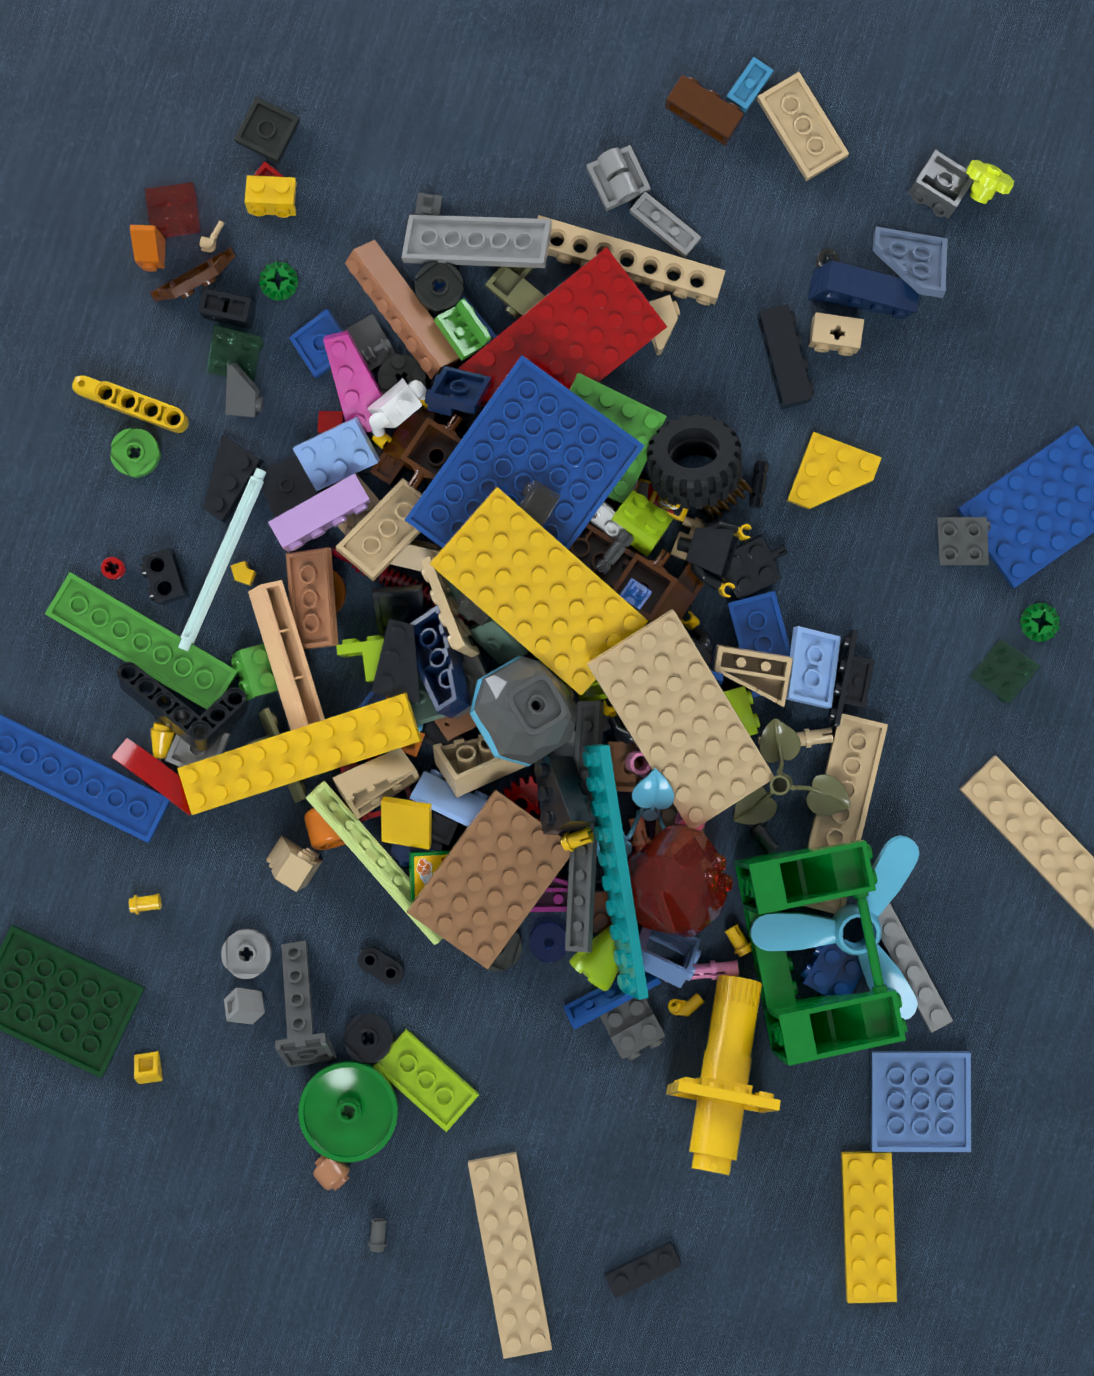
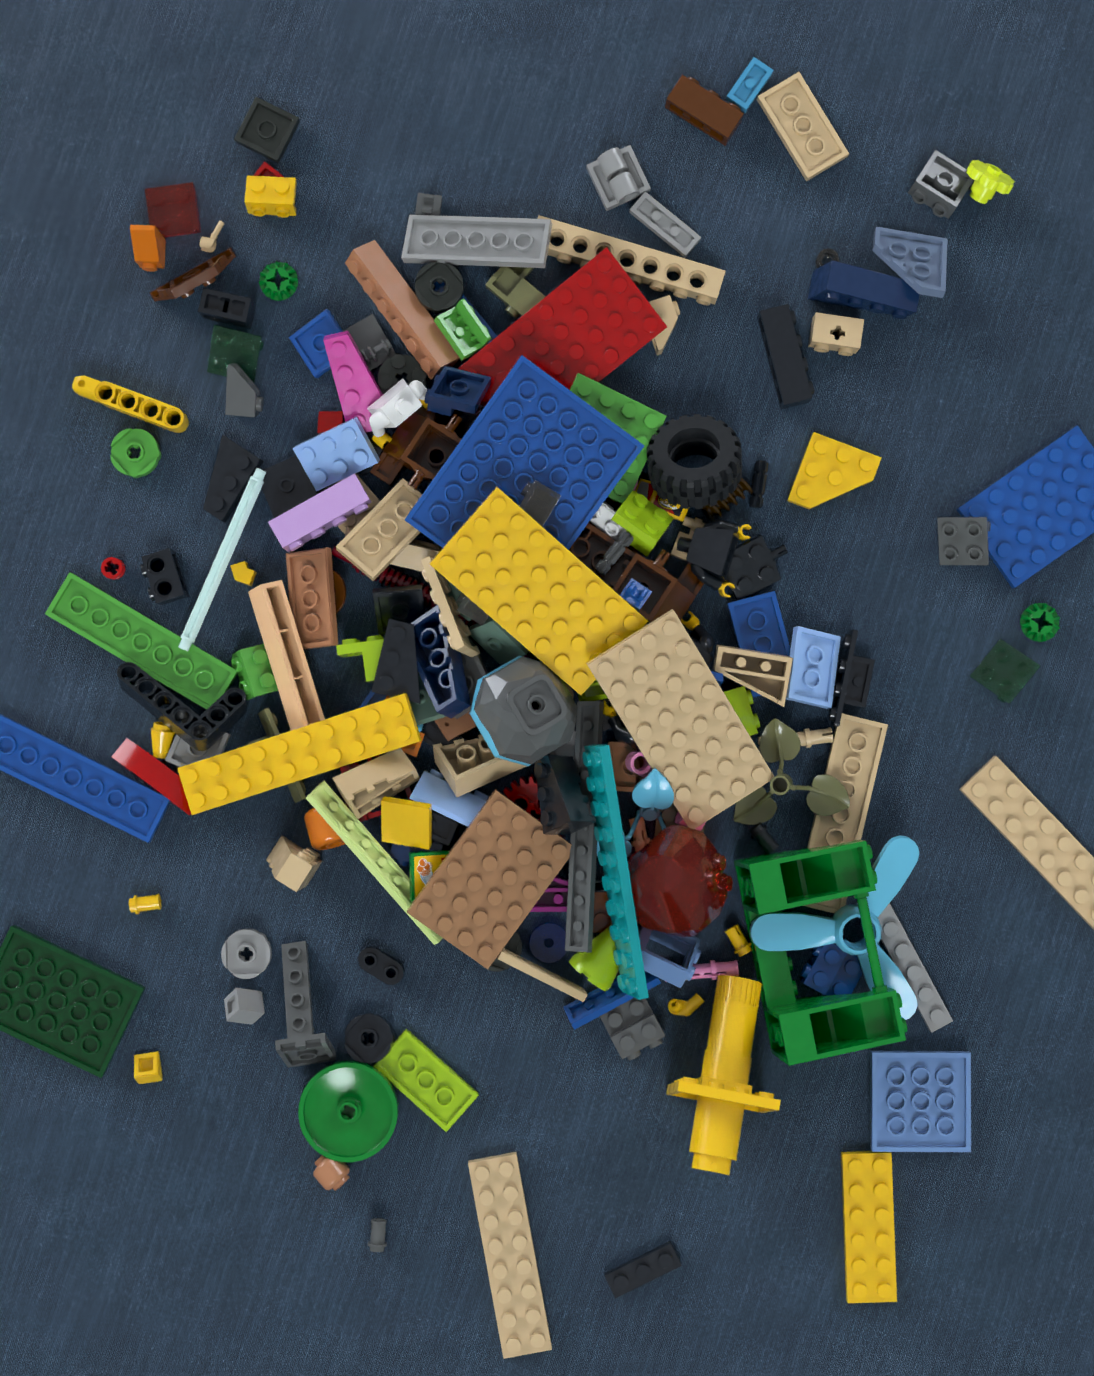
(542, 974): none -> tan tile
(576, 839): yellow pin -> none

